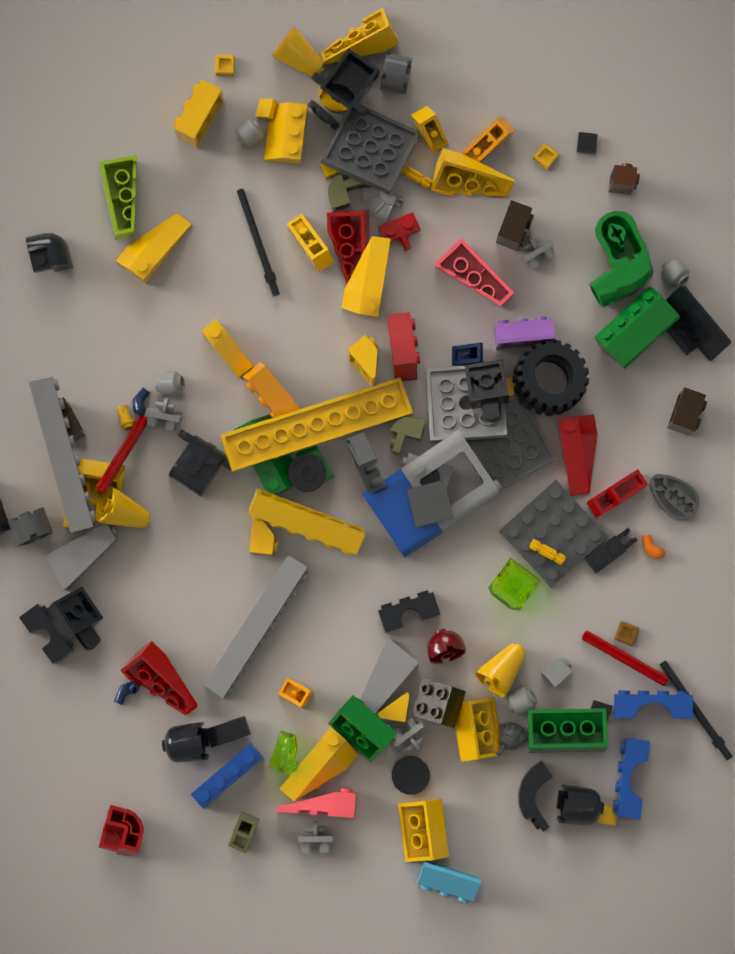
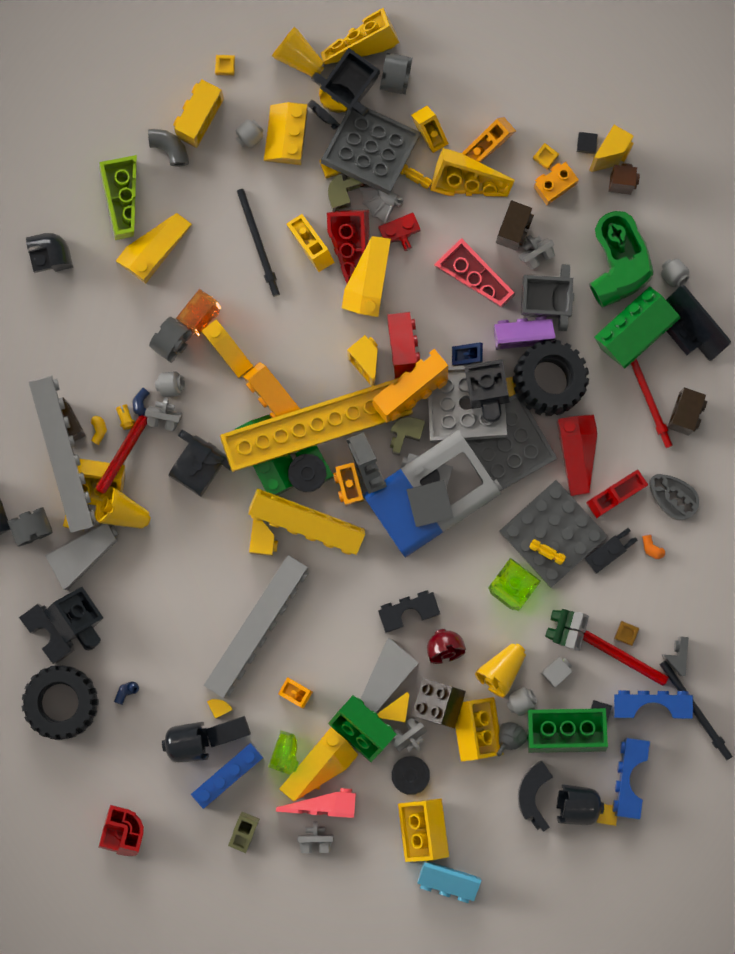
(34, 695): none -> black tyre
(100, 429): none -> yellow arm
(155, 672): red wedge -> none
(170, 339): none -> dark grey brick
(171, 144): none -> dark grey cylinder
(199, 312): none -> clear orange brick
(219, 707): none -> yellow tile
(266, 108): yellow tile -> none
(349, 483): none -> light orange brick
(412, 387): none -> light orange wedge
(548, 296): none -> dark grey piece
(555, 183): none -> light orange brick
(568, 620): none -> hips
(613, 149): none -> yellow slope
(661, 428): none -> red bar
(679, 662): none -> dark grey slope

